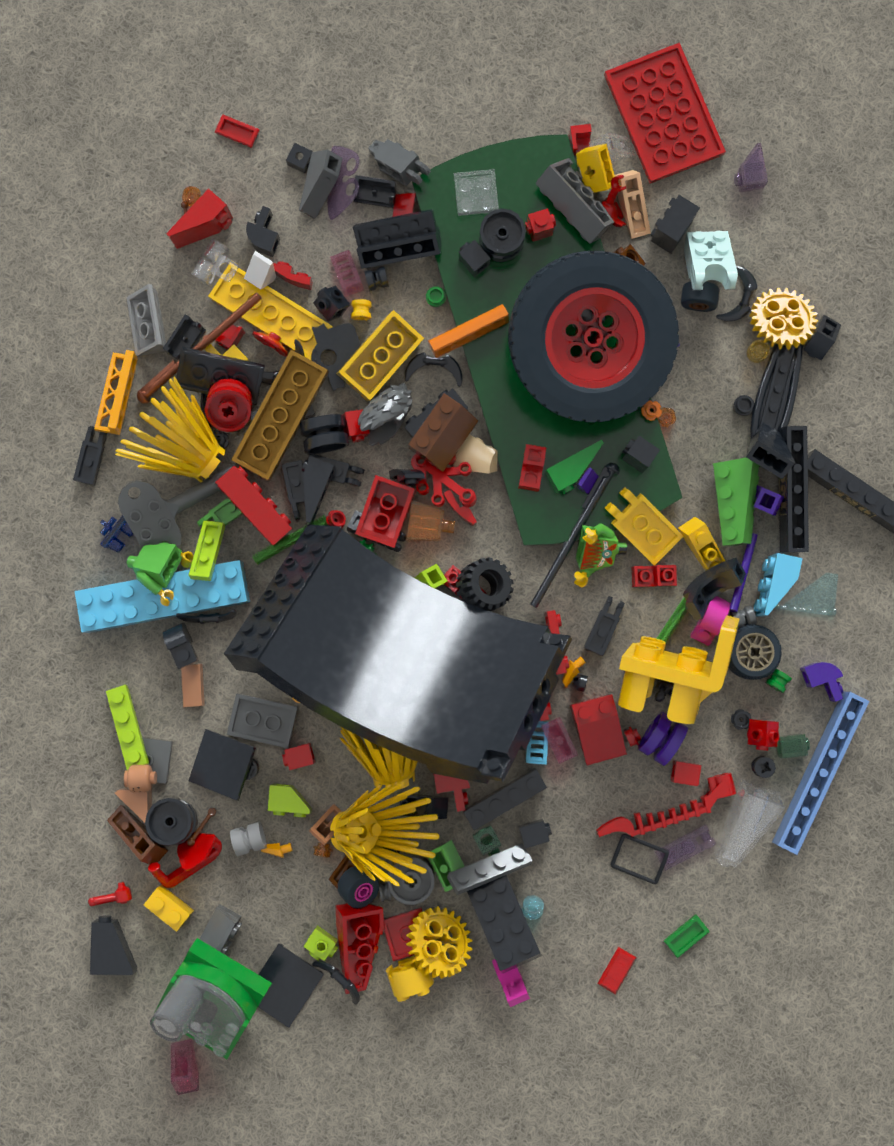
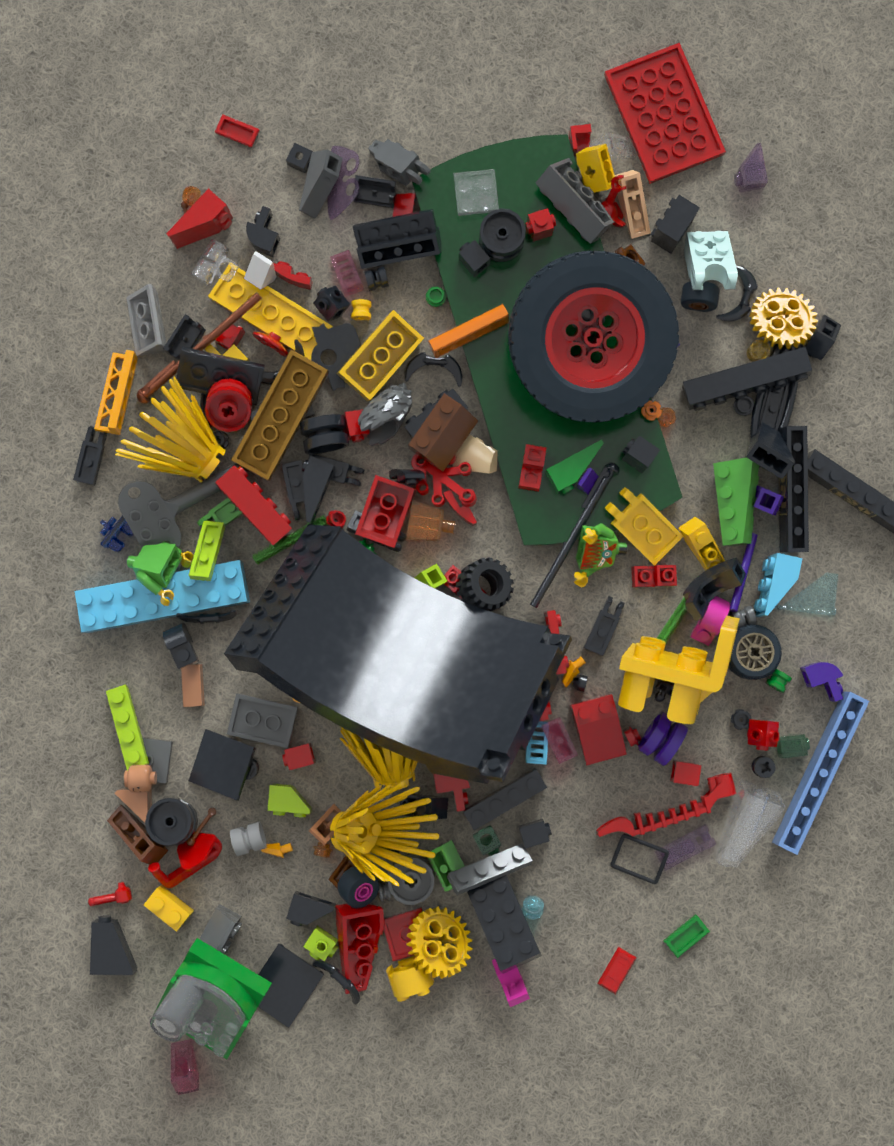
(307, 909): none -> black slope
(747, 378): none -> black brick

